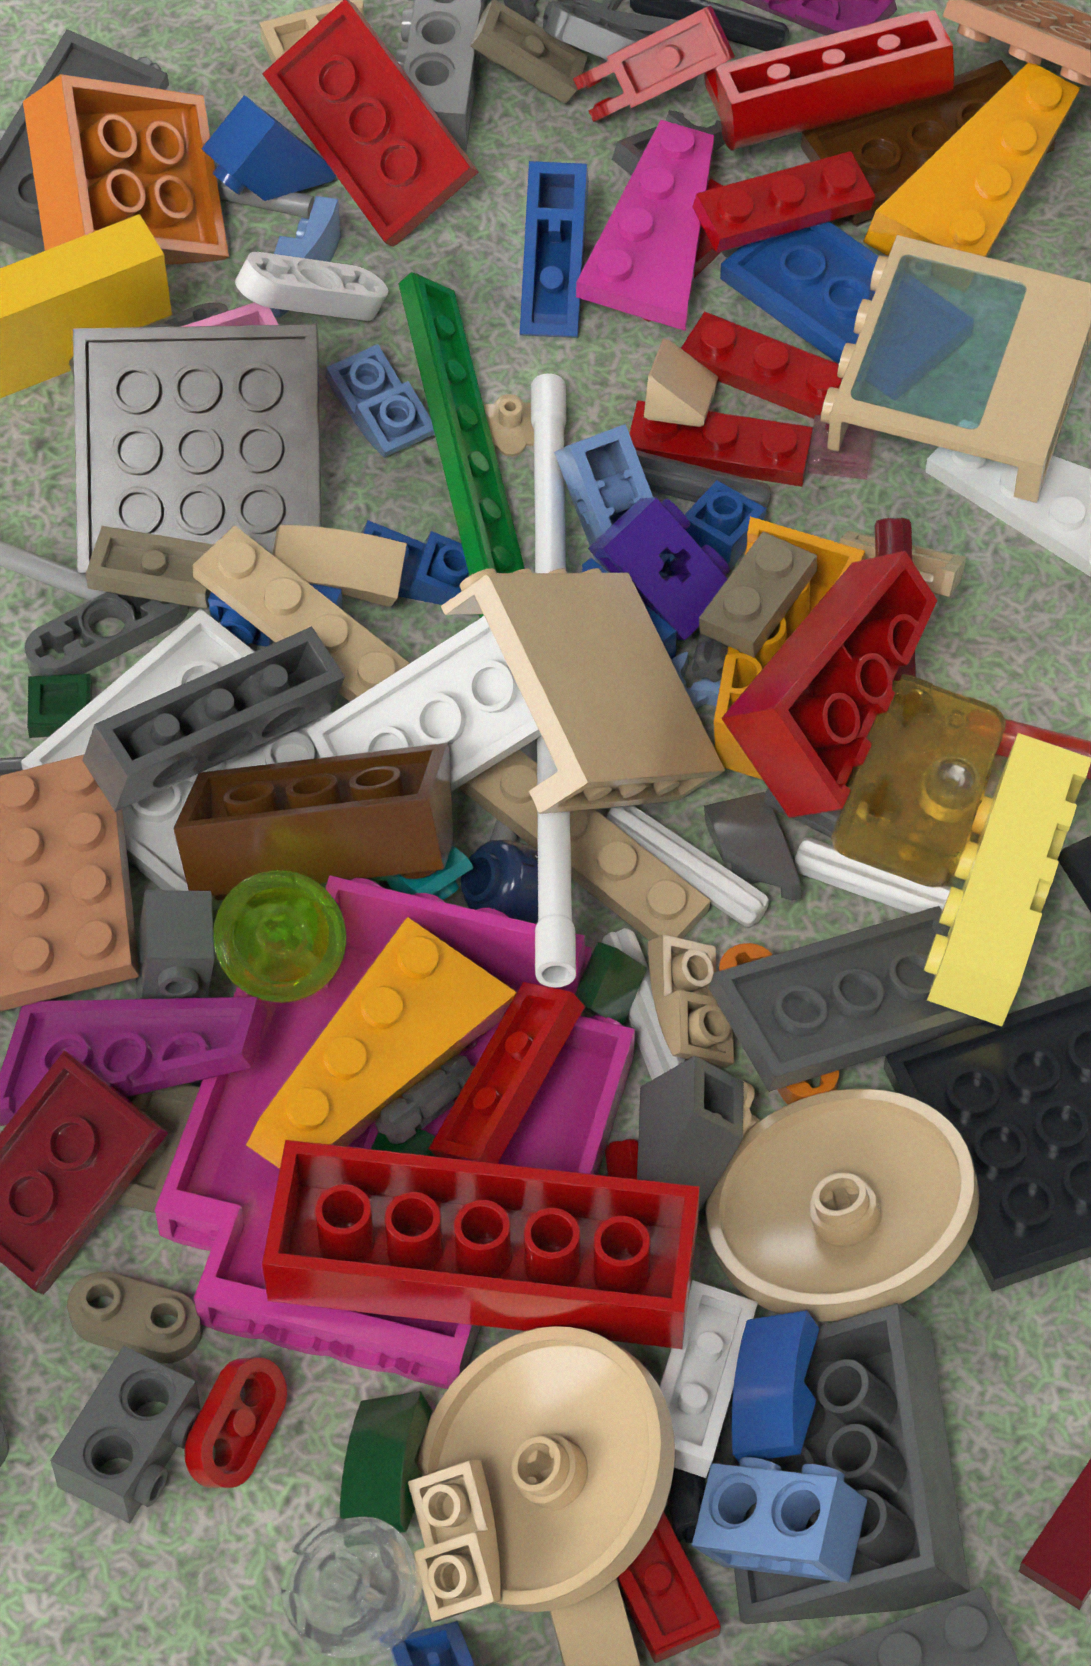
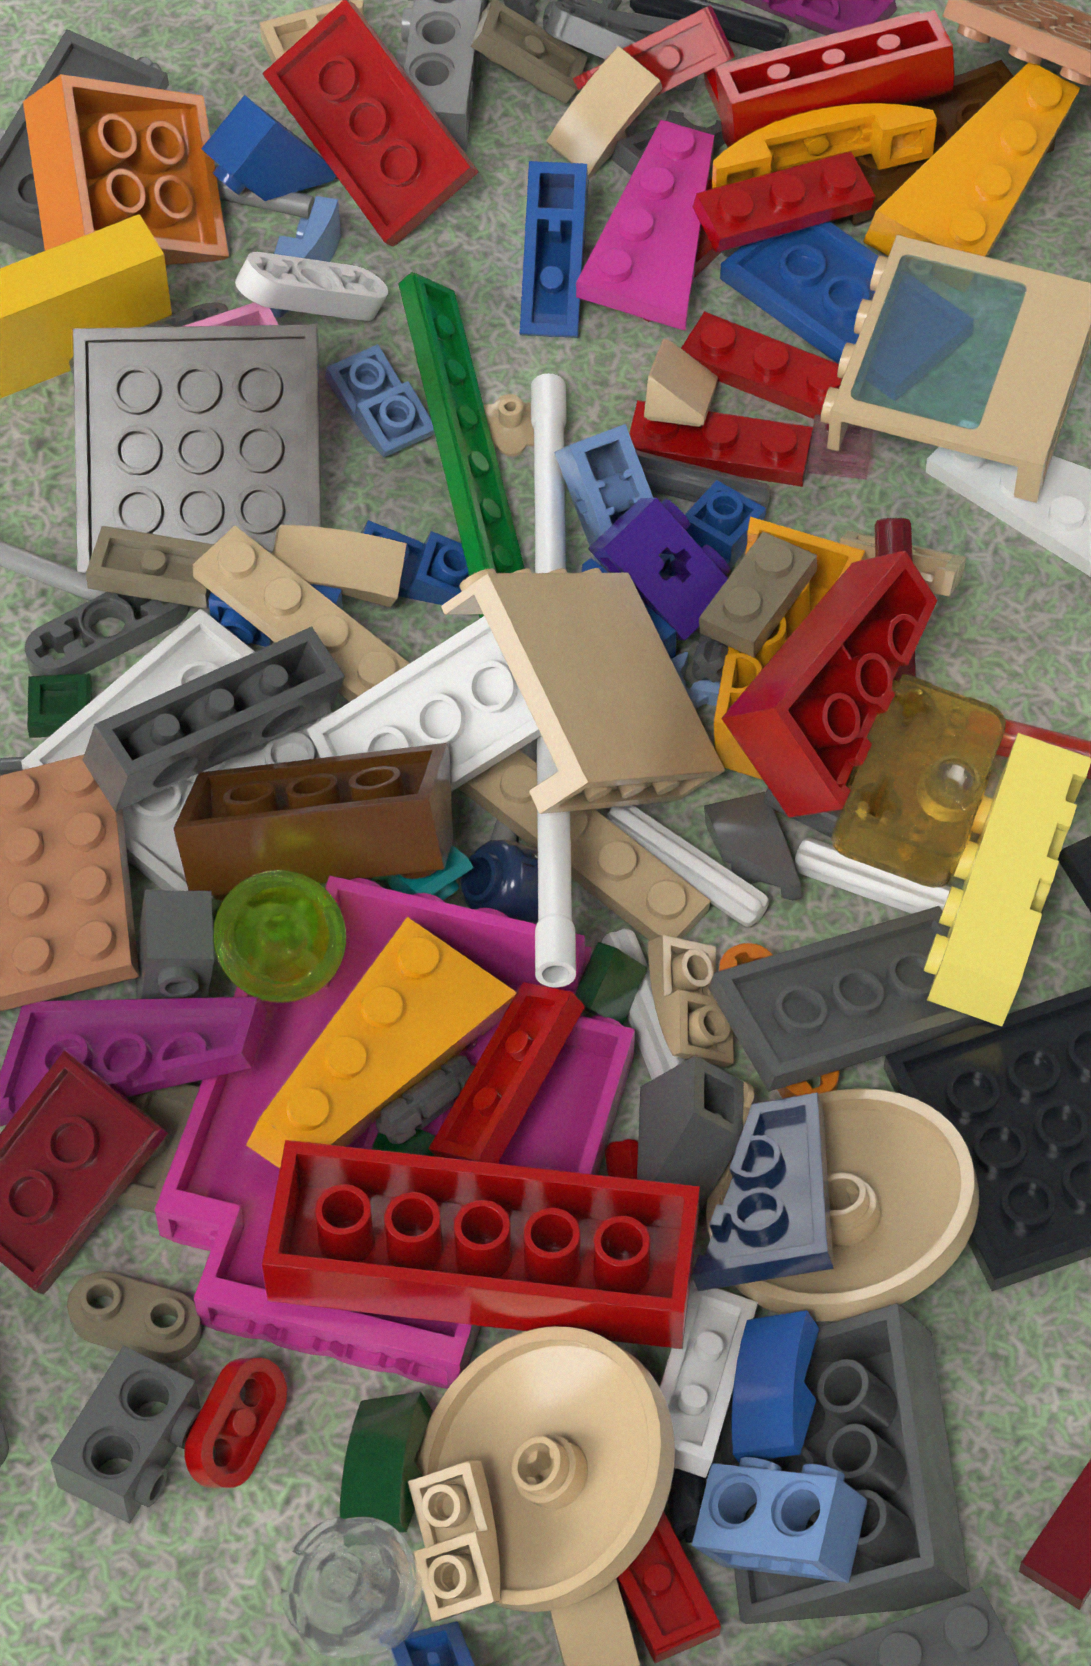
(604, 111): none -> tan slope
(777, 1200): none -> wing
(887, 131): none -> light orange slope

